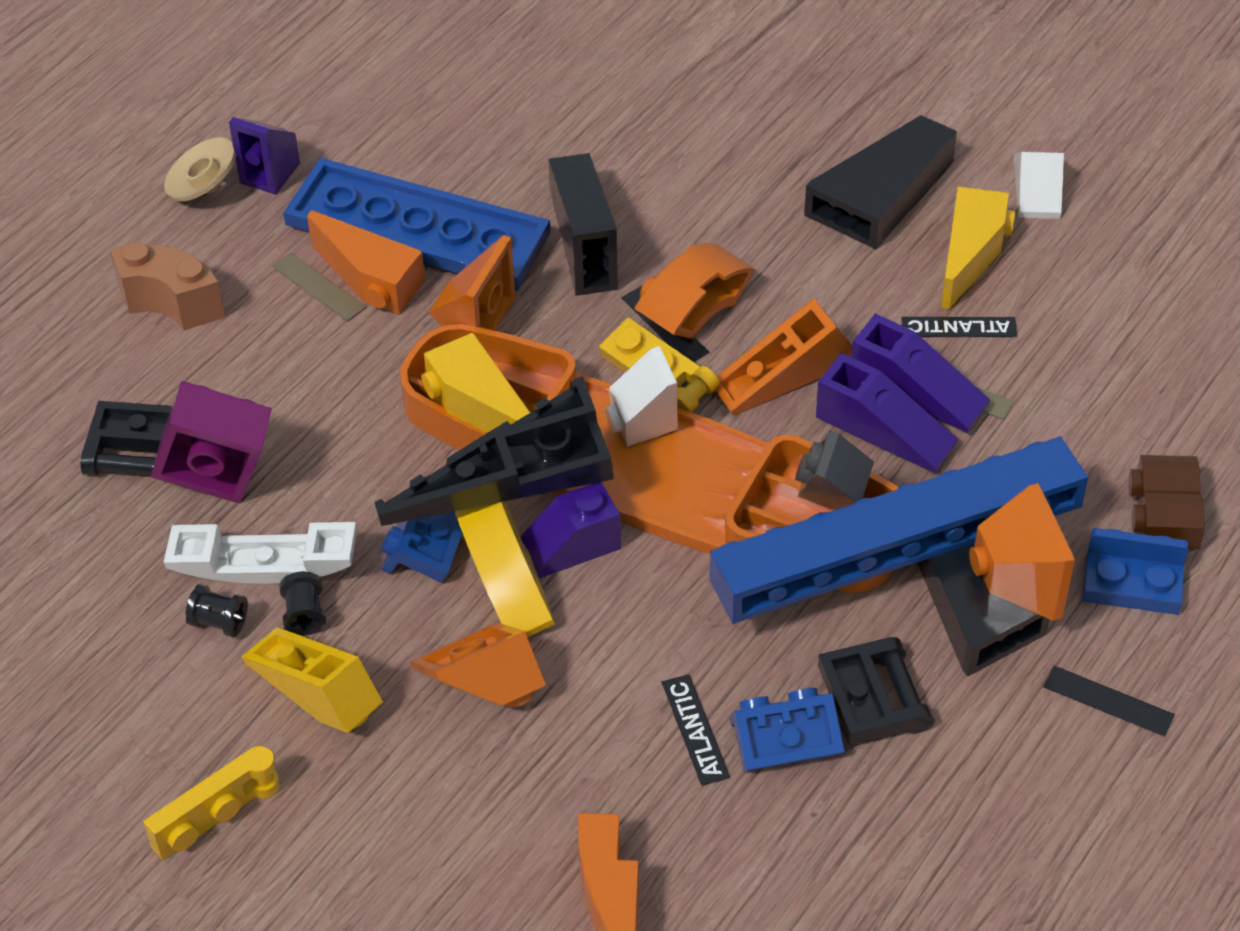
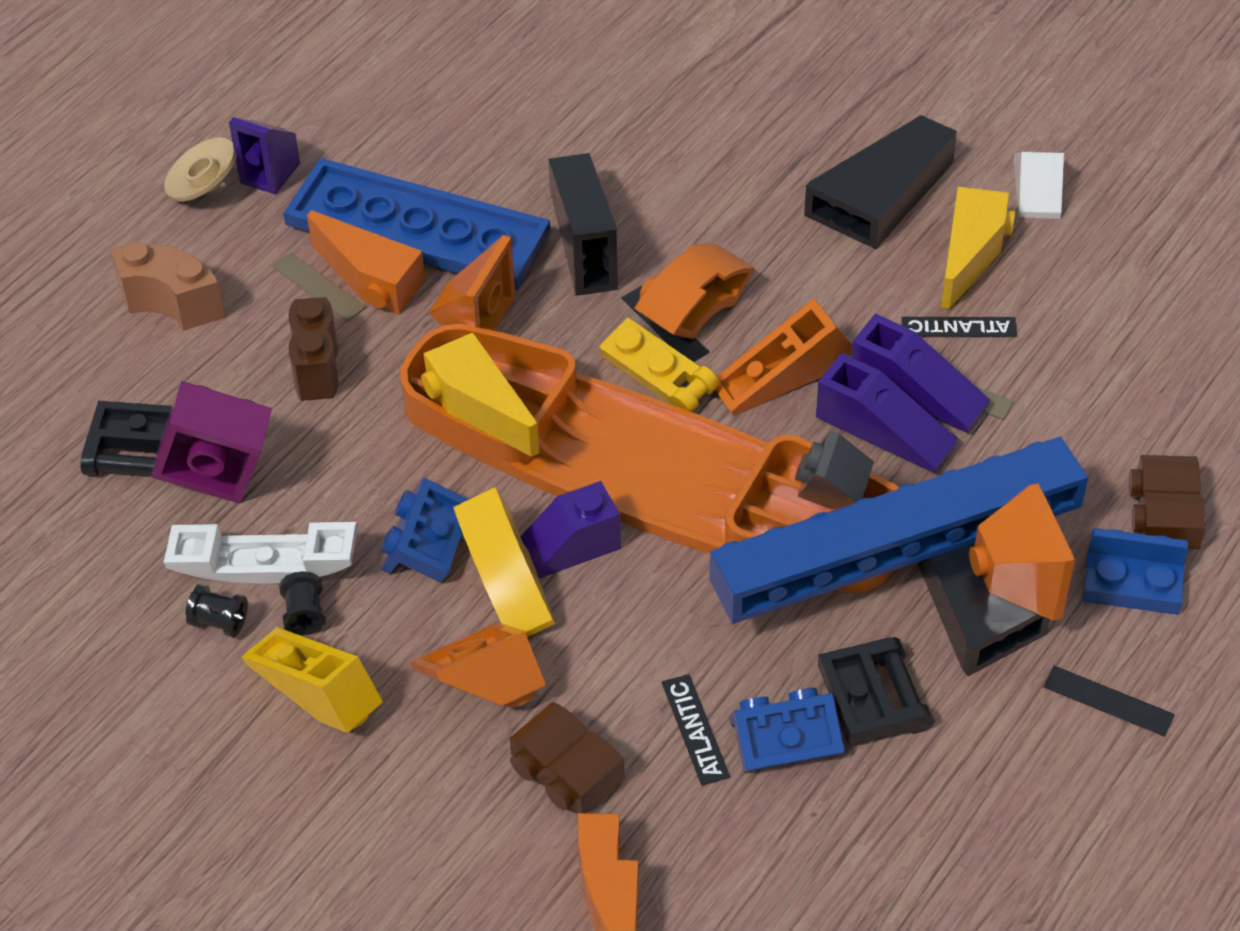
(212, 801): yellow plate -> none
(313, 348): none -> reddish brown brick
(538, 454): black wedge -> none
(566, 759): none -> reddish brown brick
(644, 400): white slope -> none

